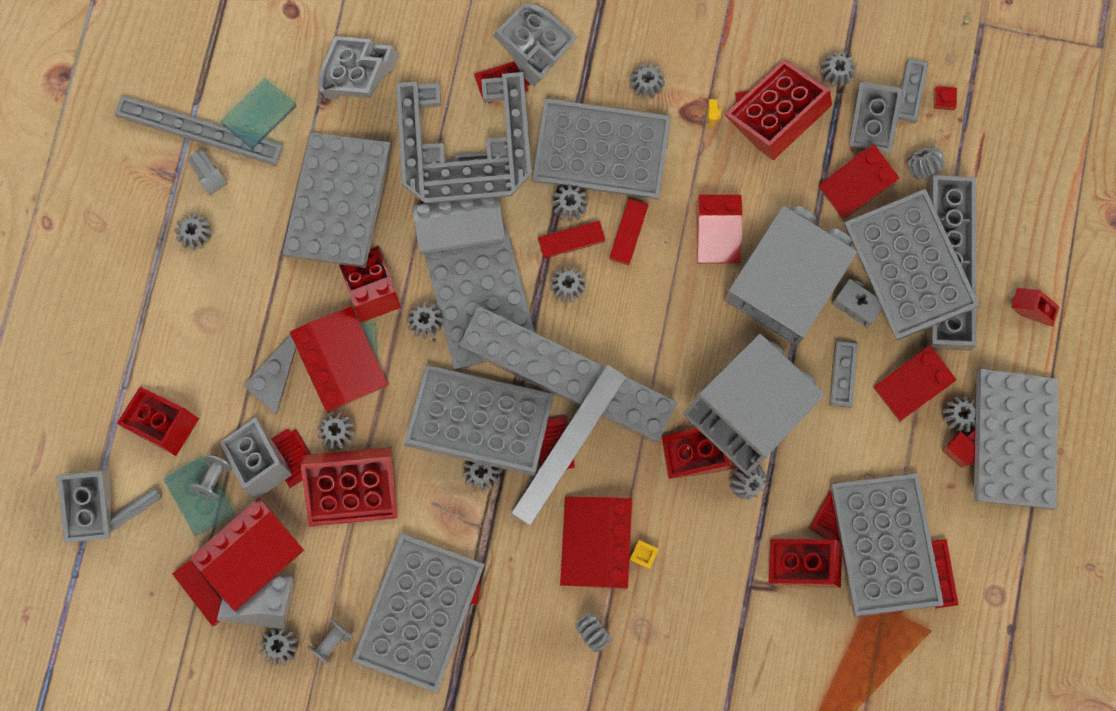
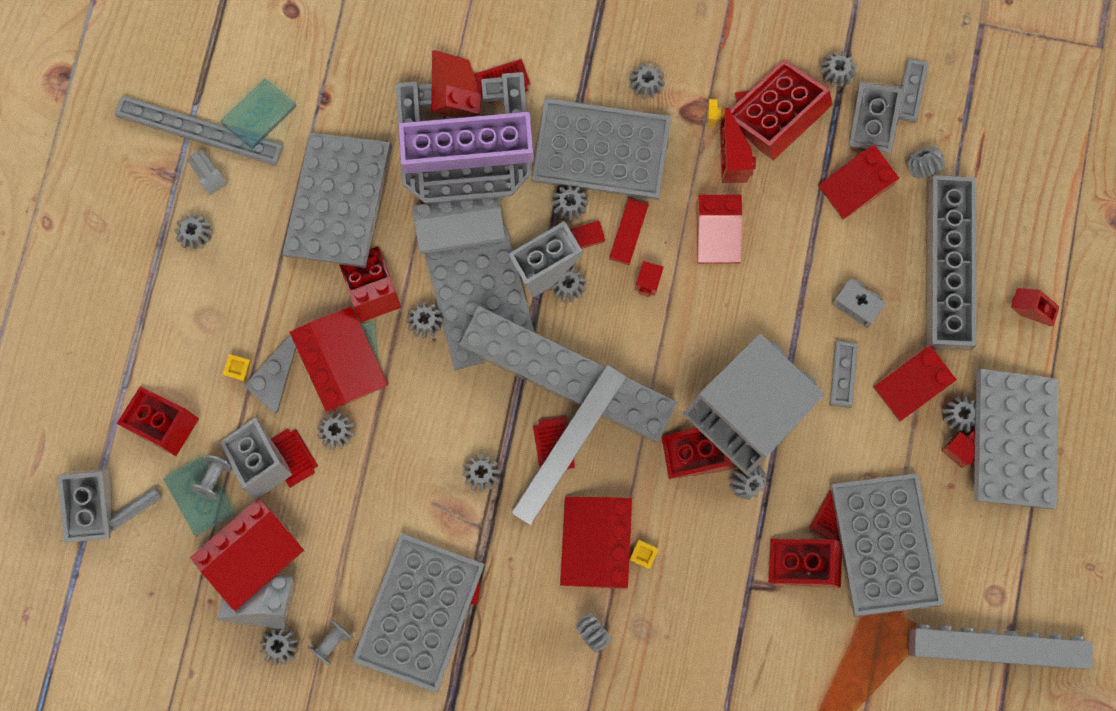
(199, 591): red tile -> none
(236, 367): none -> yellow plate
(349, 486): red slope -> none
(355, 67): light grey slope -> none
(454, 87): none -> red slope
(466, 142): none -> lavender brick
(479, 420): light grey plate -> none
(534, 41): light grey slope -> none
(546, 258): none -> light grey slope
(648, 279): none -> red brick
(736, 152): none -> red slope
(791, 274): light grey brick -> none
(911, 265): light grey plate -> none
(945, 98): red plate -> none
(945, 573): red tile -> none
(1000, 648): none -> light grey brick

